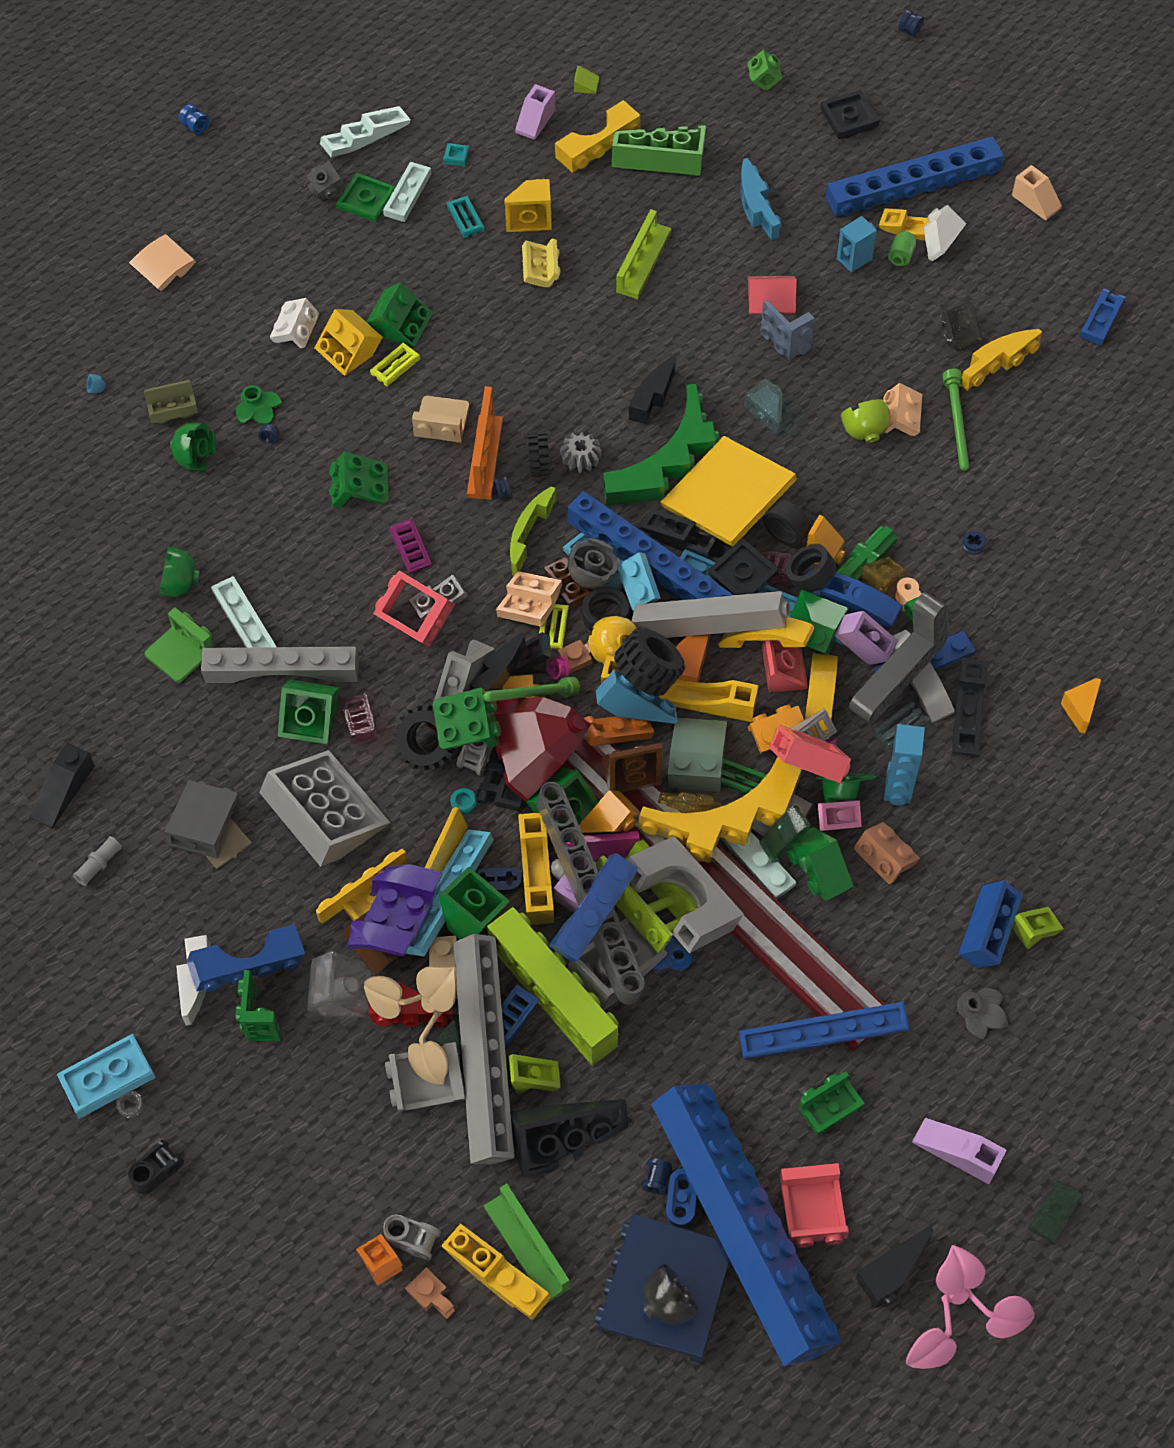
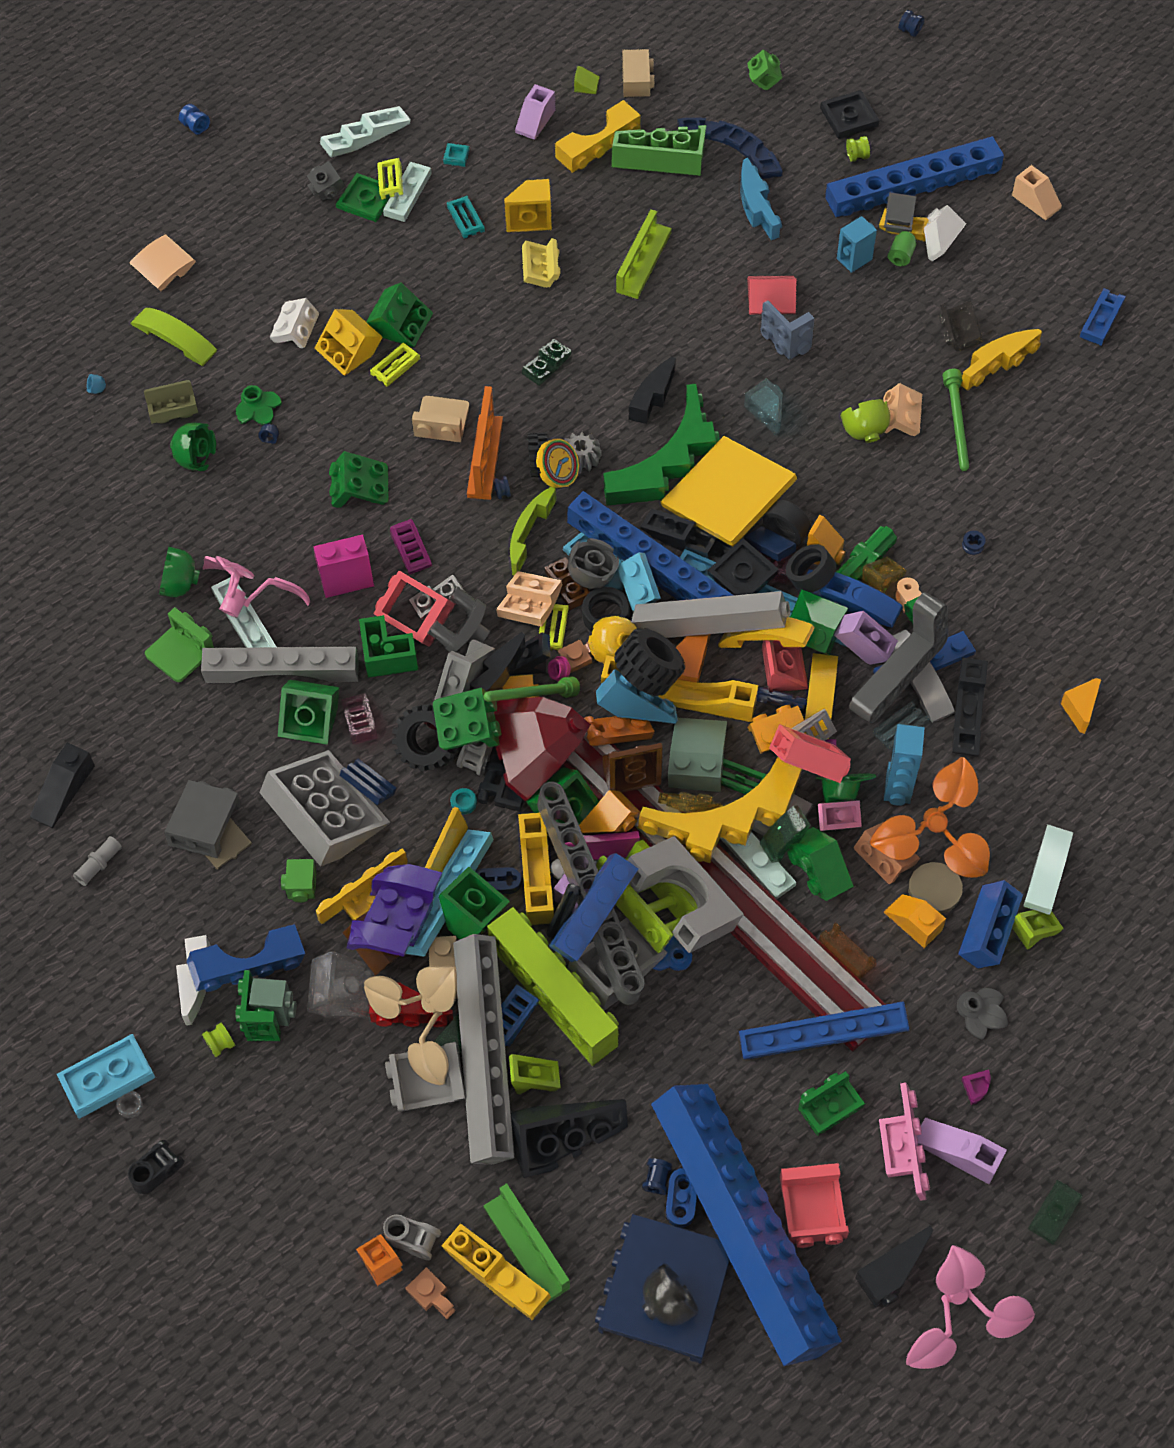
(176, 333): none -> lime slope
(218, 1039): none -> lime wheel
(234, 598): none -> bright pink plant
(275, 997): none -> sand green brick
(299, 879): none -> bright green brick
(343, 566): none -> dark pink slope
(370, 779): none -> dark blue tile
(383, 653): none -> green brick
(399, 183): none -> neon yellow tile
(470, 627): none -> dark grey connector
(548, 361): none -> clear green slope
(557, 463): none -> tile
(564, 909): none -> black axle
(636, 73): none -> tan brick
(740, 140): none -> dark blue tile
(770, 543): none -> dark blue tile
(780, 698): none -> dark blue axle
(847, 951): none -> clear orange hinge
(858, 148): none -> lime wheel
(899, 211): none -> dark grey piece
(901, 1145): none -> bright pink bracket
(916, 918): none -> light orange slope
(936, 885): none -> dark tan tile
(968, 855): none -> orange plant
(977, 1085): none -> magenta tile
(1048, 869): none -> light aqua slope

